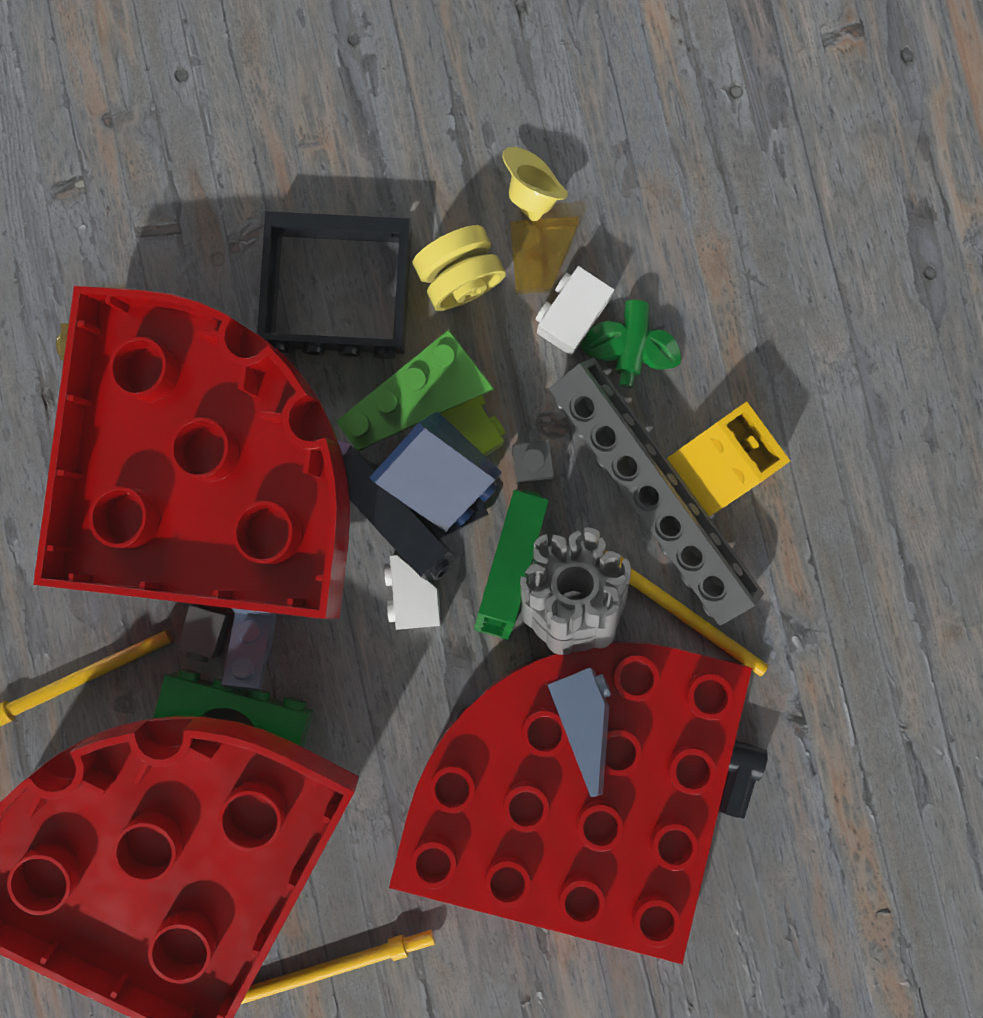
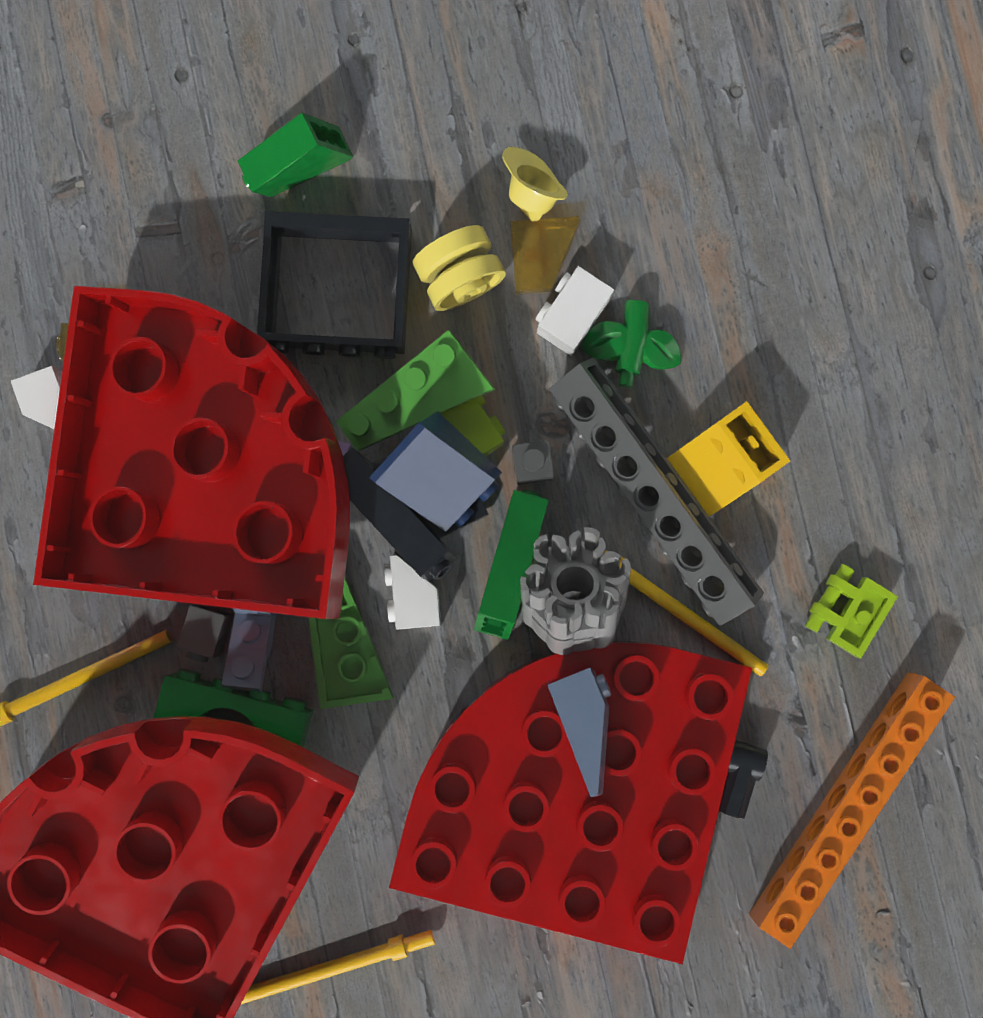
(39, 394): none -> white slope
(294, 155): none -> green slope
(346, 658): none -> bright green wing
(850, 808): none -> orange brick
(860, 617): none -> lime plate

